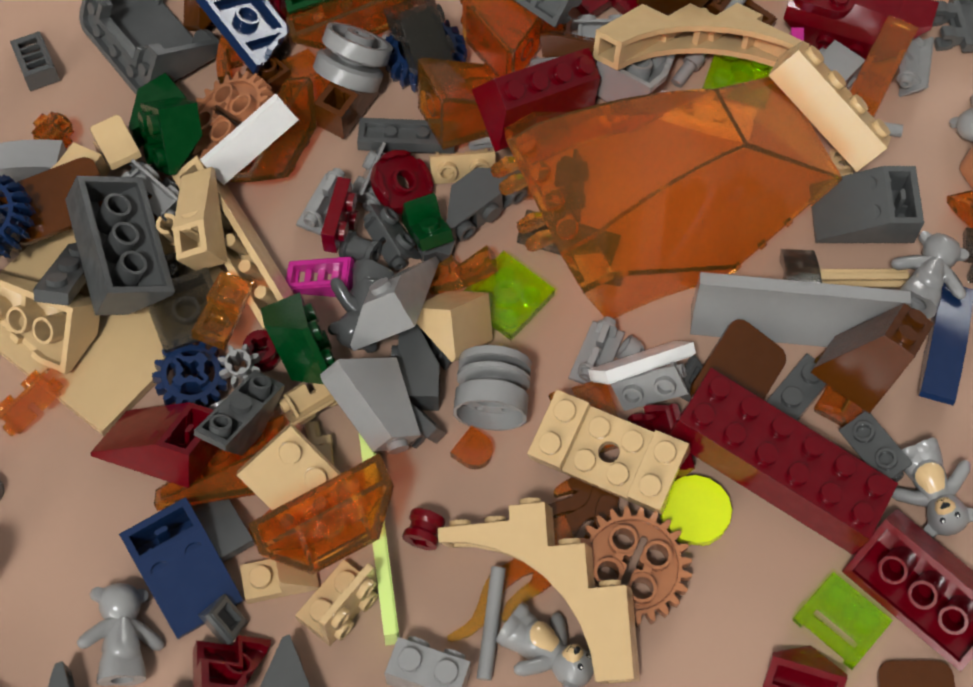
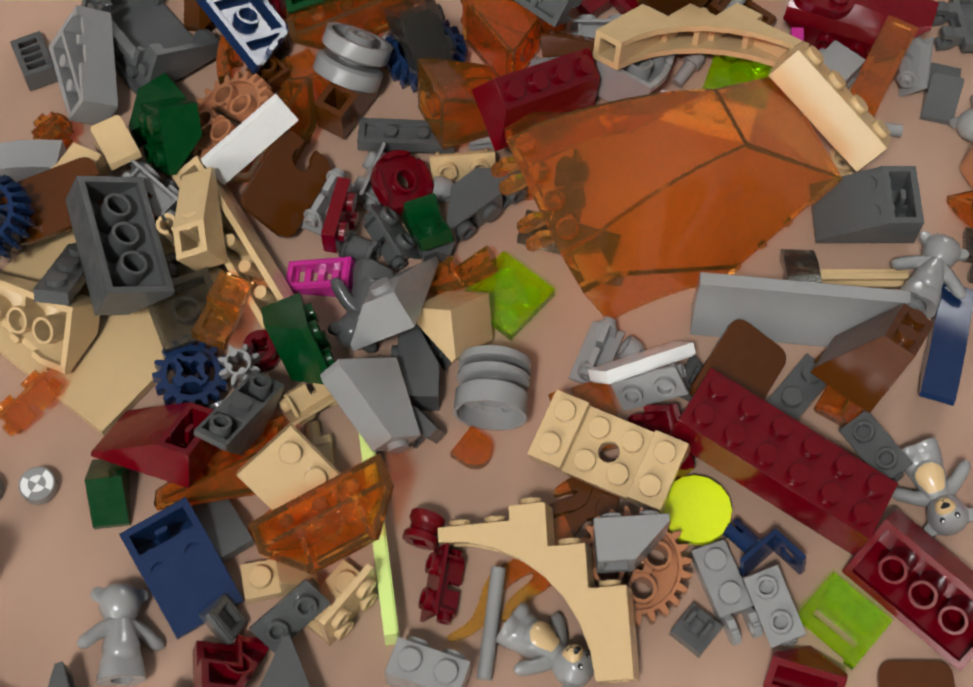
(38, 485): none -> light grey tile
(86, 65): none -> light grey wedge
(108, 494): none -> dark green slope
(282, 192): none -> reddish brown piece
(290, 614): none -> dark grey hinge
(435, 598): none -> dark red hinge
(442, 188): none -> light grey hinge
(626, 540): none -> light grey slope
(695, 630): none -> dark grey tile
(725, 589): none -> light grey hinge
(758, 549): none -> dark blue bracket
(775, 607): none -> light grey hinge
(942, 94): none -> dark grey slope

